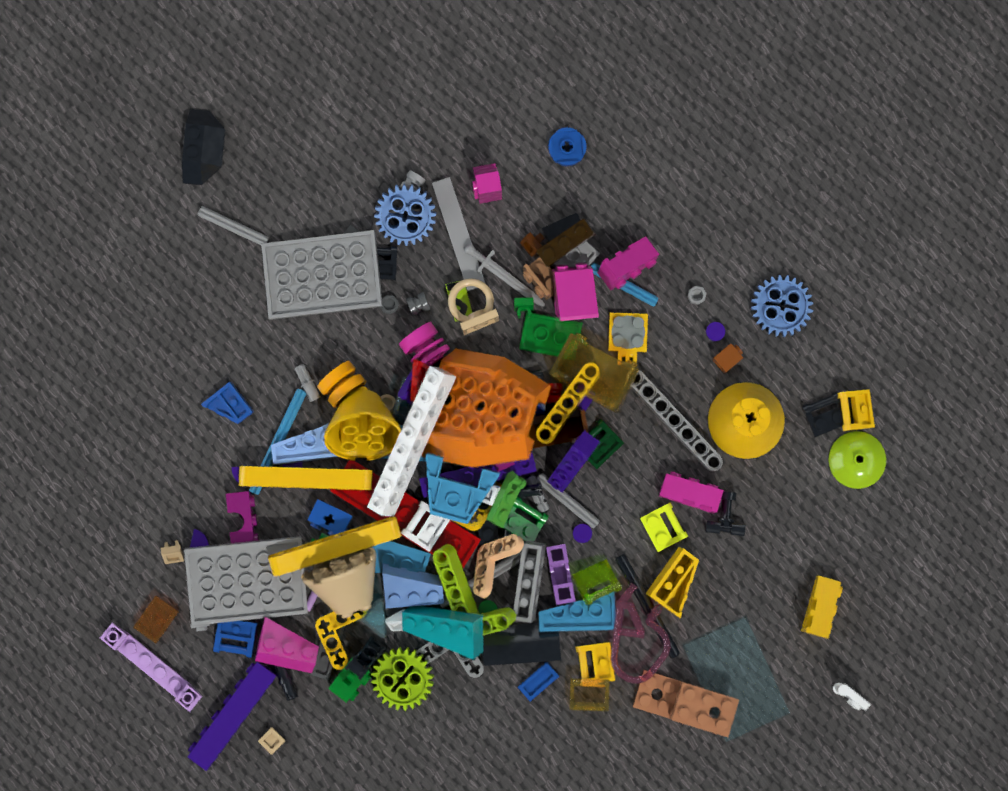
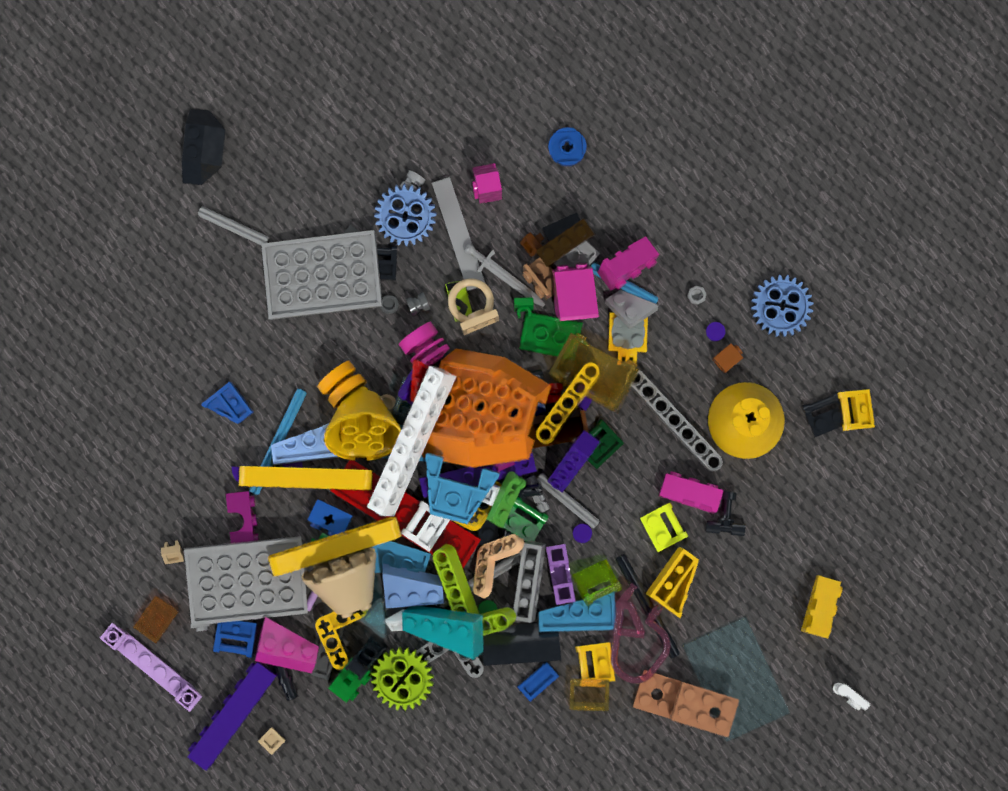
(198, 539): dark purple tile -> none
(307, 382): light grey axle -> none
(630, 308): none -> light grey wing
(844, 464): lime dish -> none

